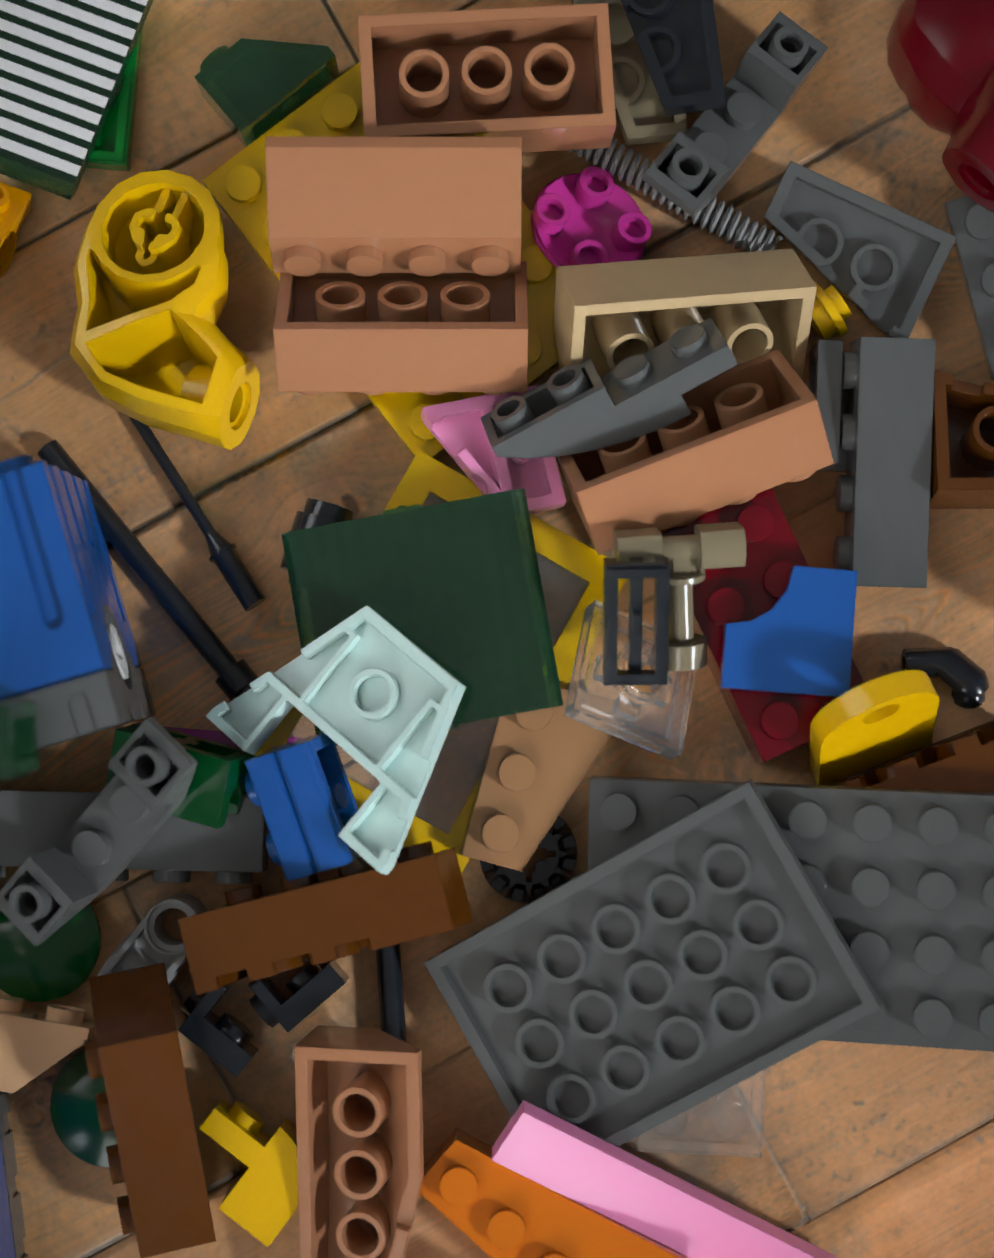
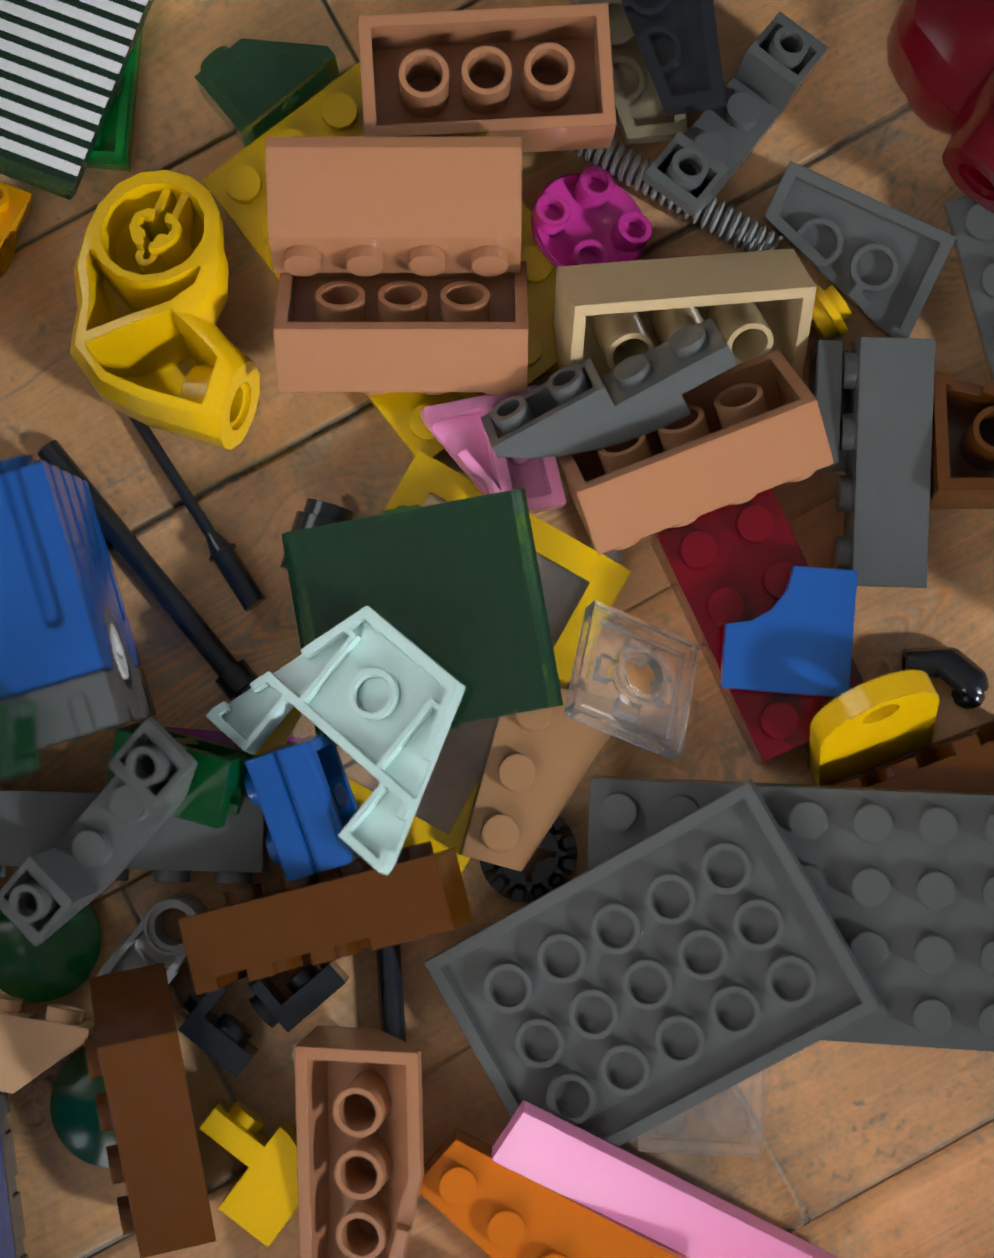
(635, 571): black tile -> none
(689, 555): dark tan bar -> none

